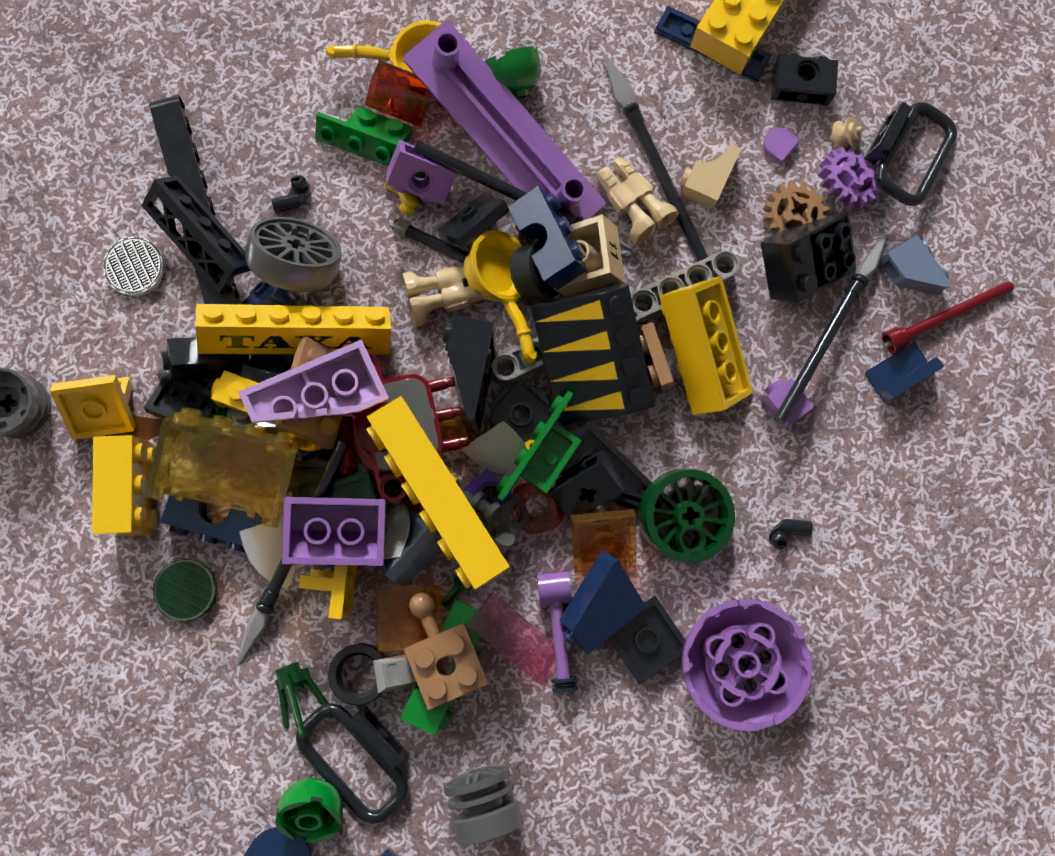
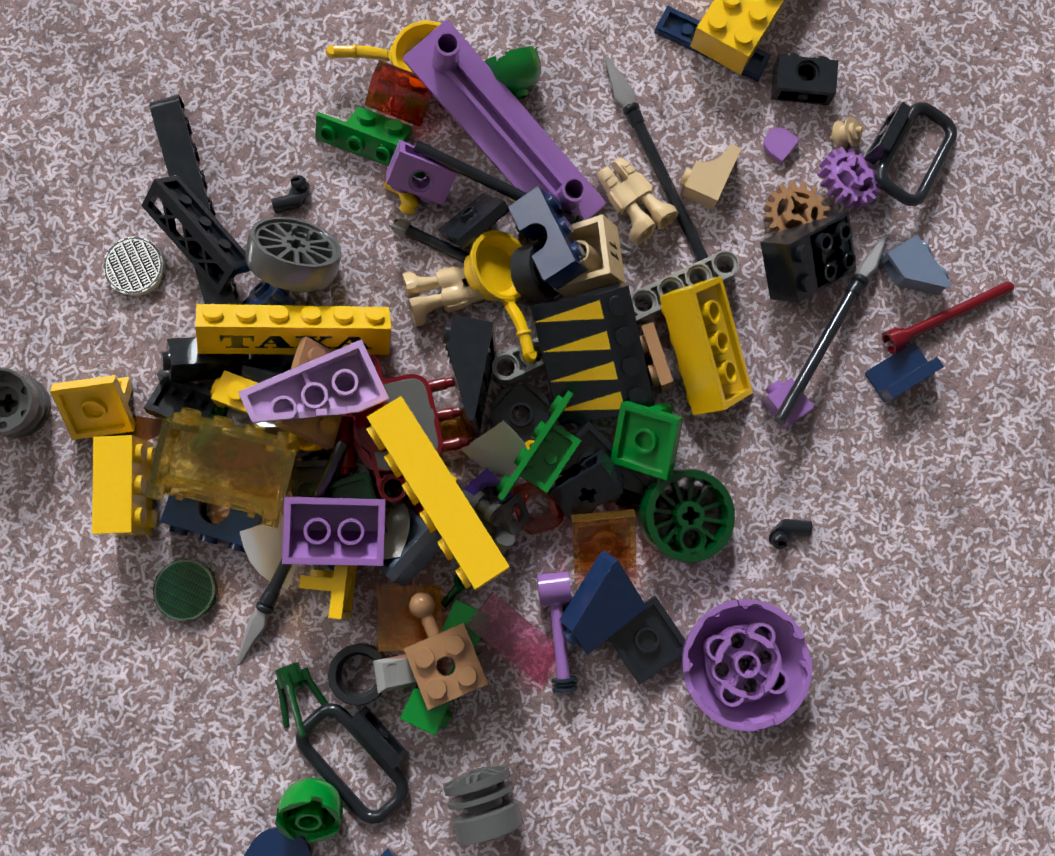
(647, 439): none -> green bracket

